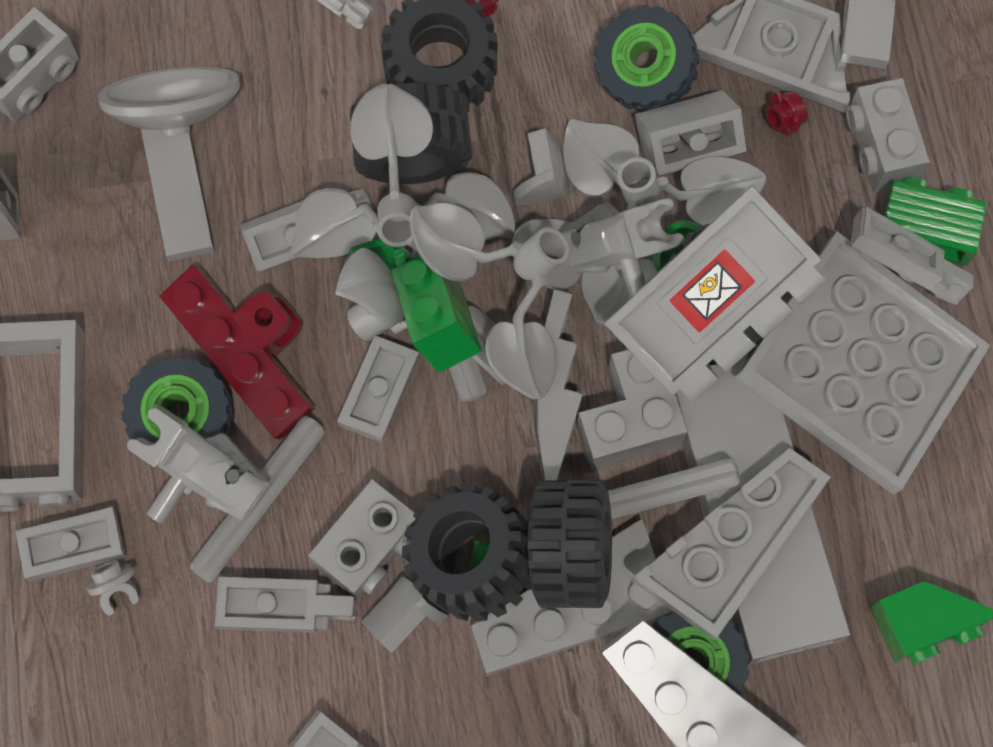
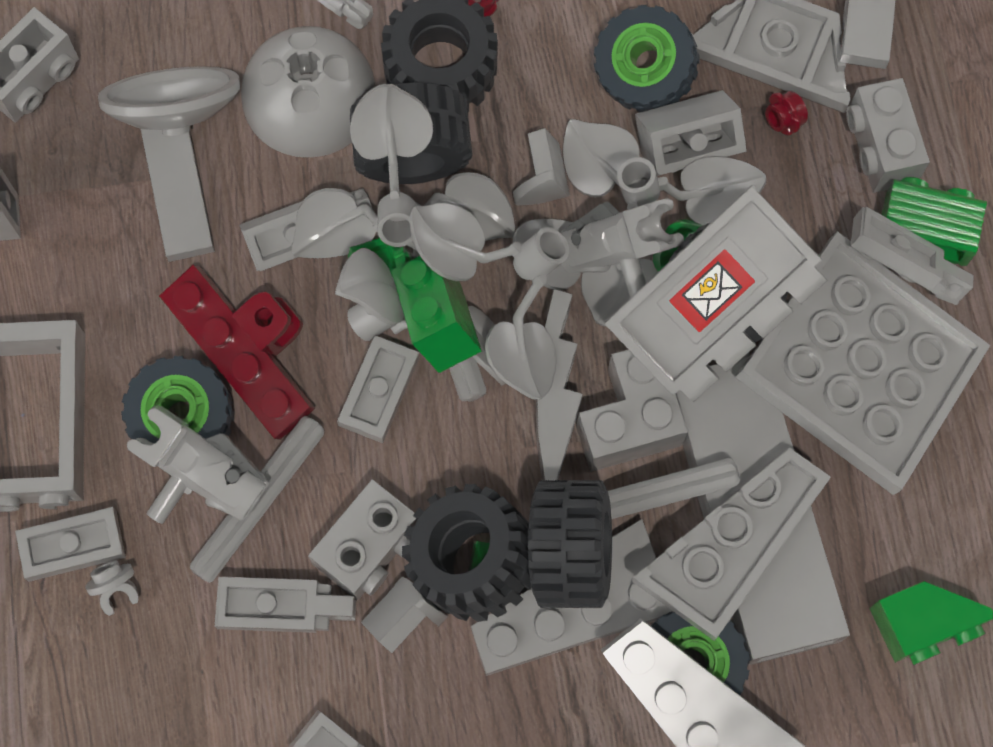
(306, 111): none -> light grey piece

